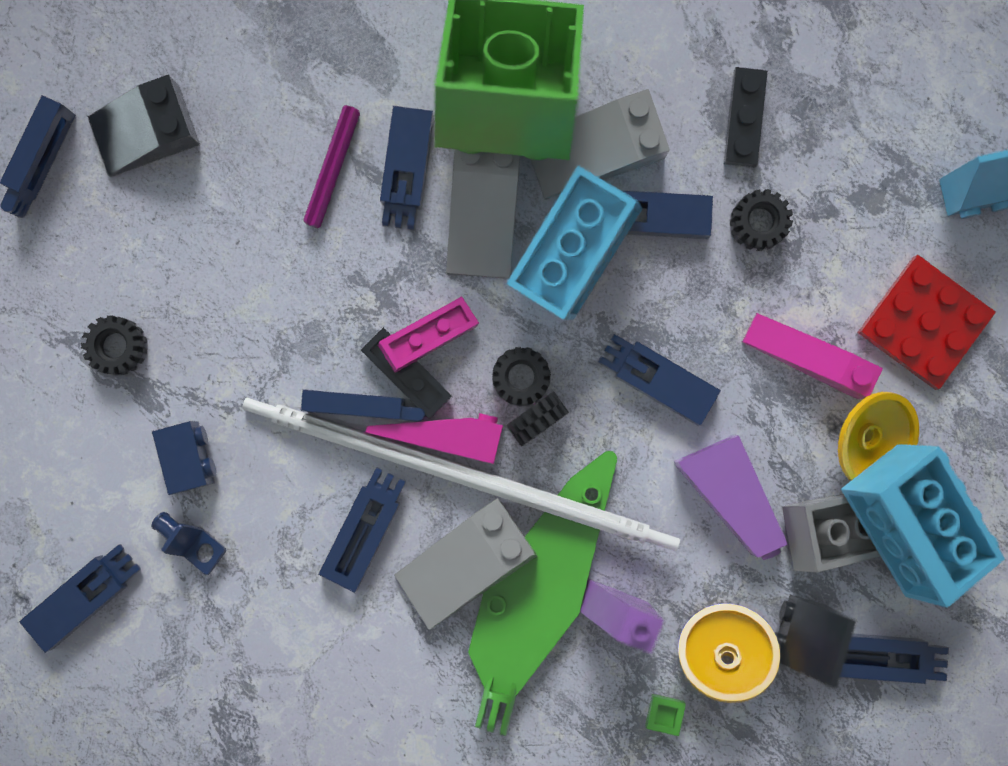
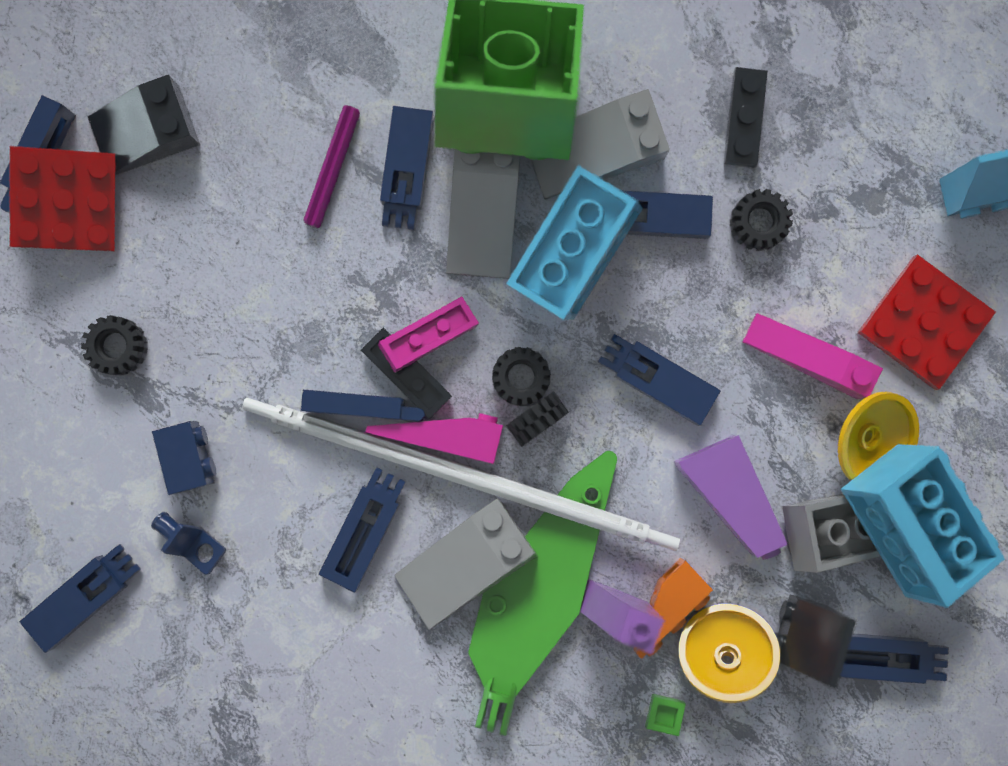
(62, 199): none -> red plate
(675, 597): none -> orange slope

